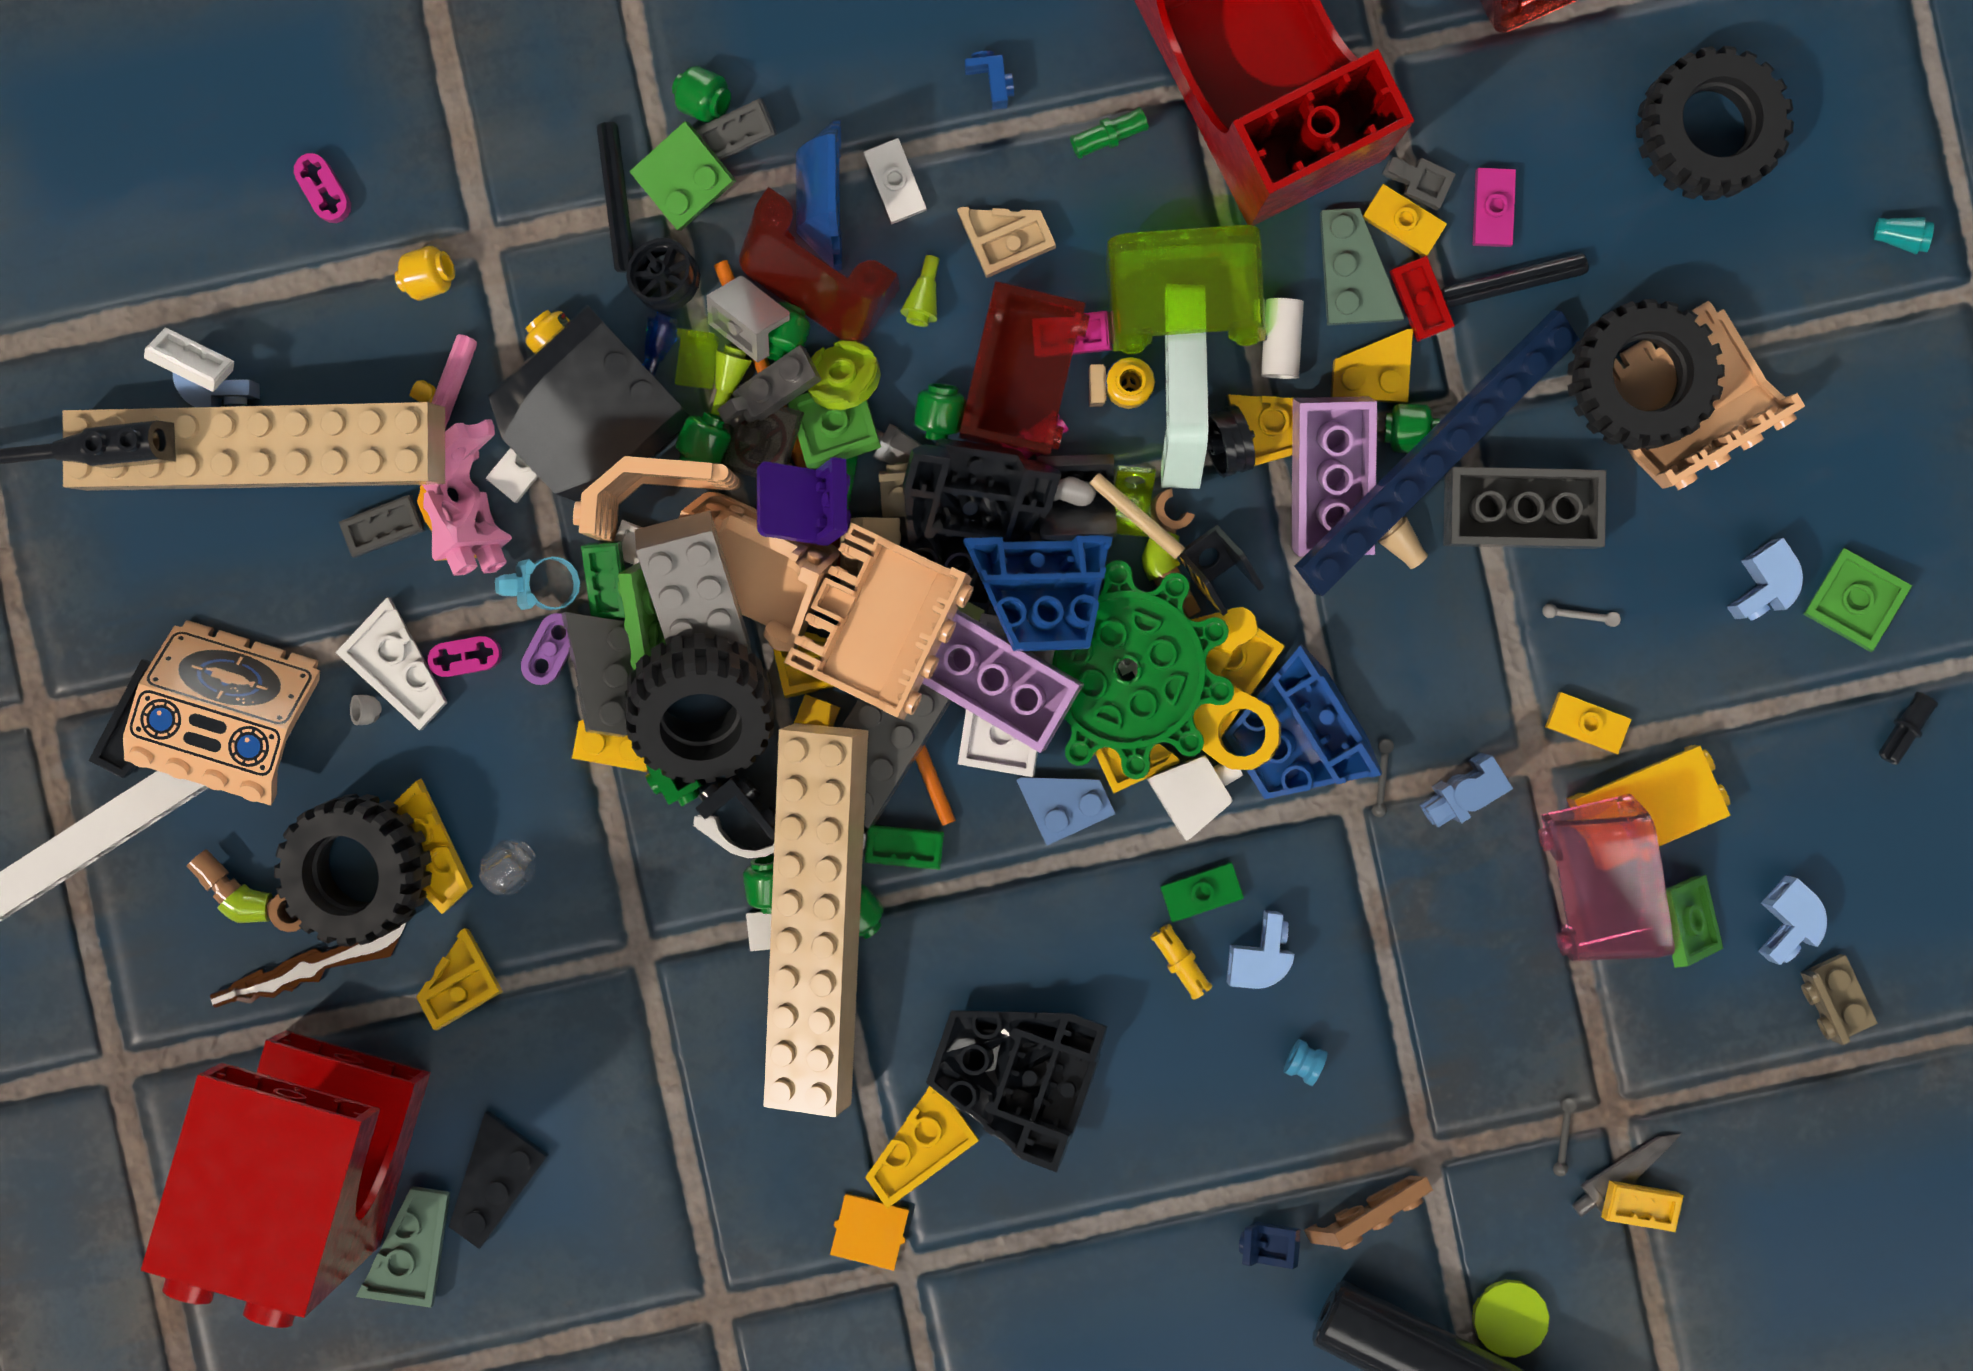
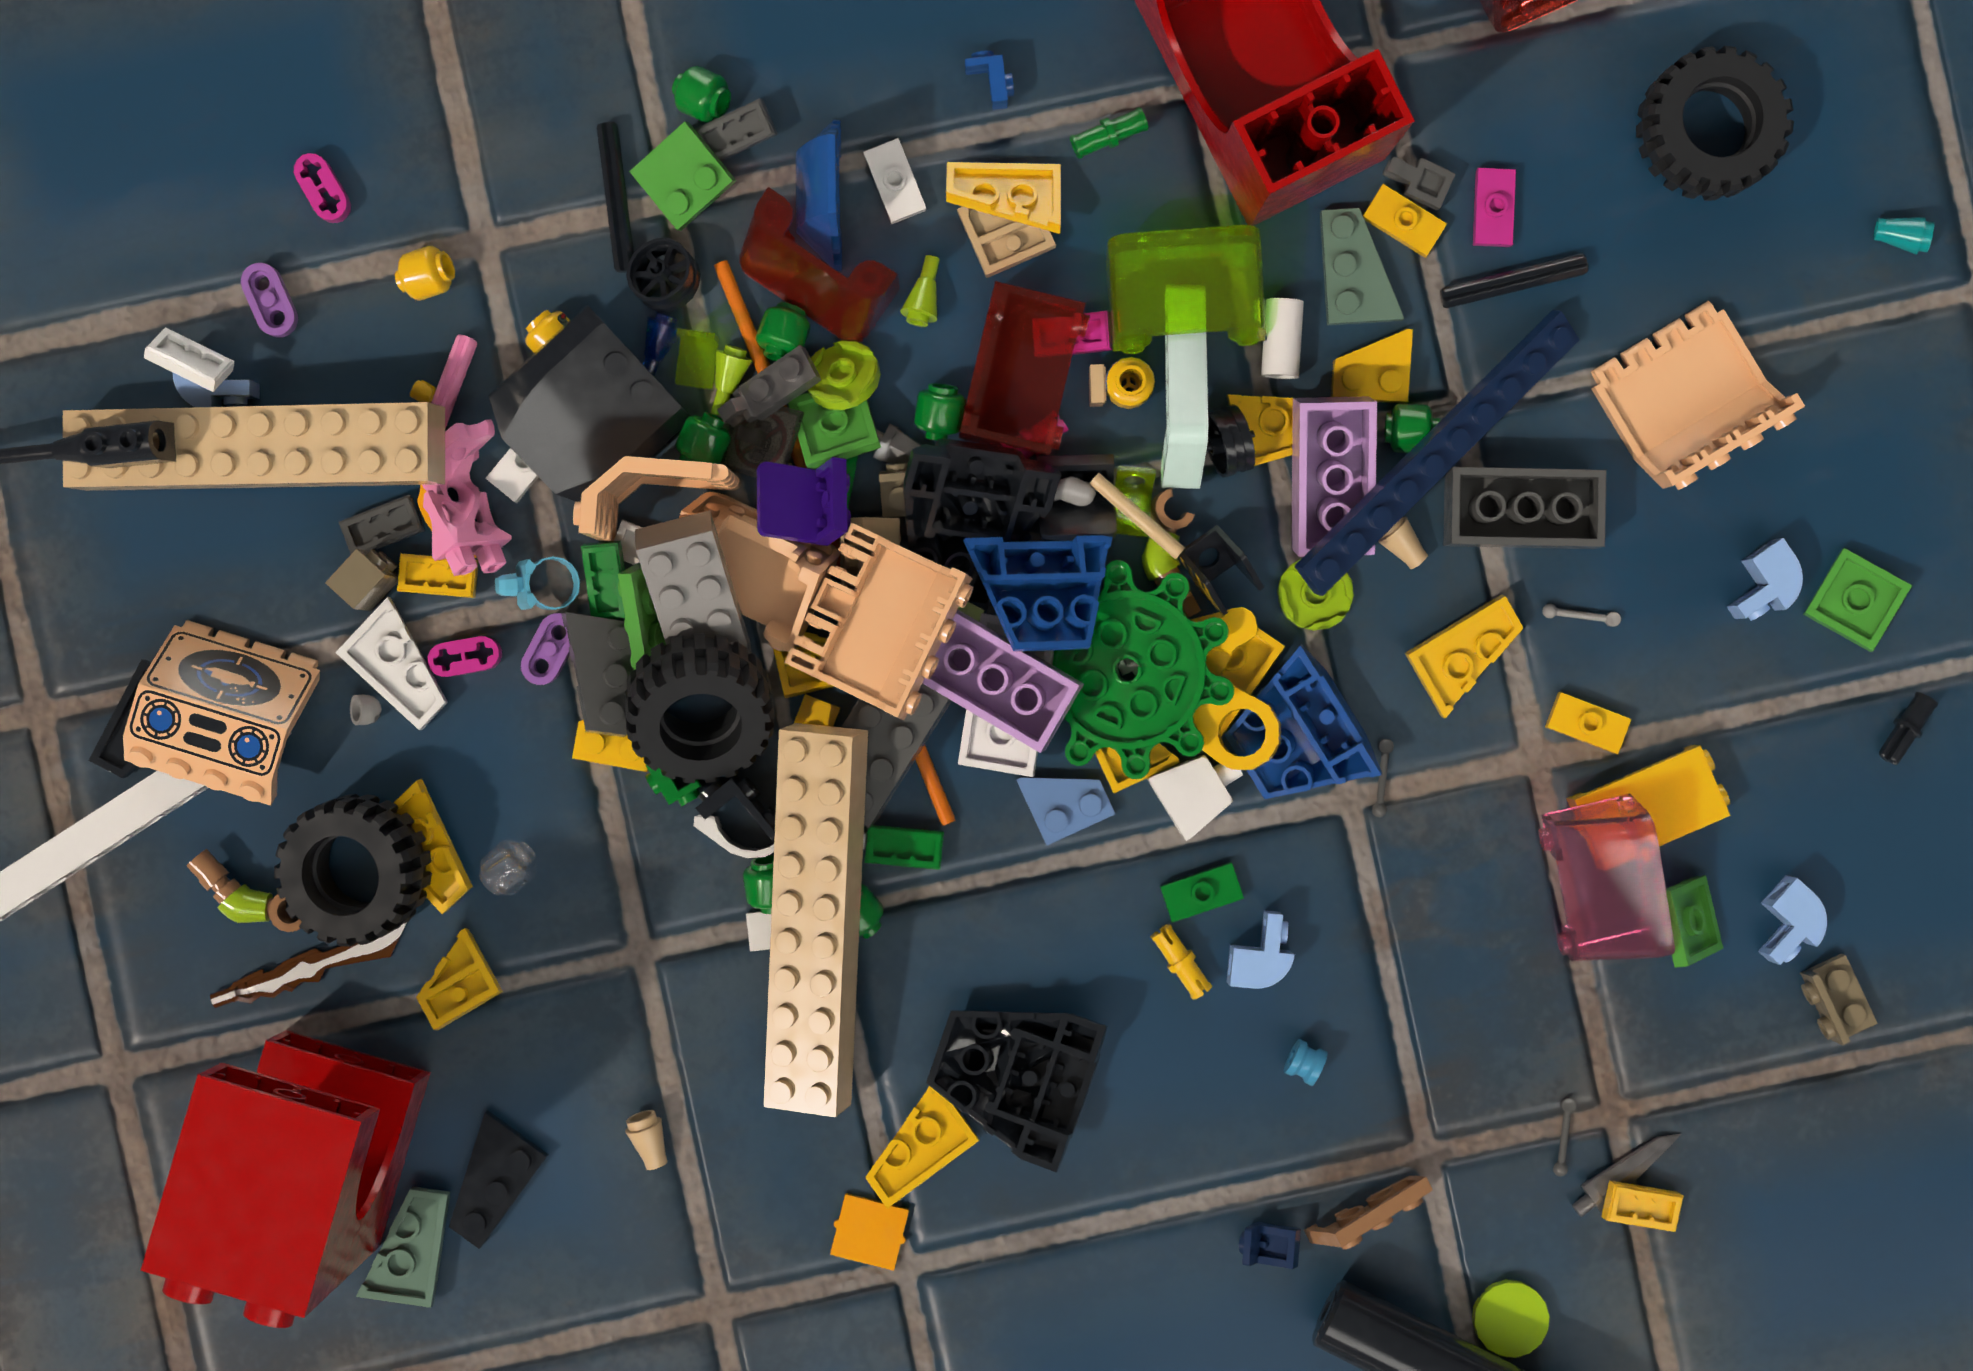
(269, 302): none -> medium lavender plate
(364, 579): none -> dark tan brick
(433, 577): none -> yellow plate
(647, 1136): none -> tan cone
(745, 316): light grey panel -> none
(1009, 191): none -> yellow wing
(1311, 610): none -> lime tile
(1422, 298): red plate -> none
(1461, 652): none -> yellow wing
(1466, 792): medium blue hips -> none
(1694, 366): black tyre -> none

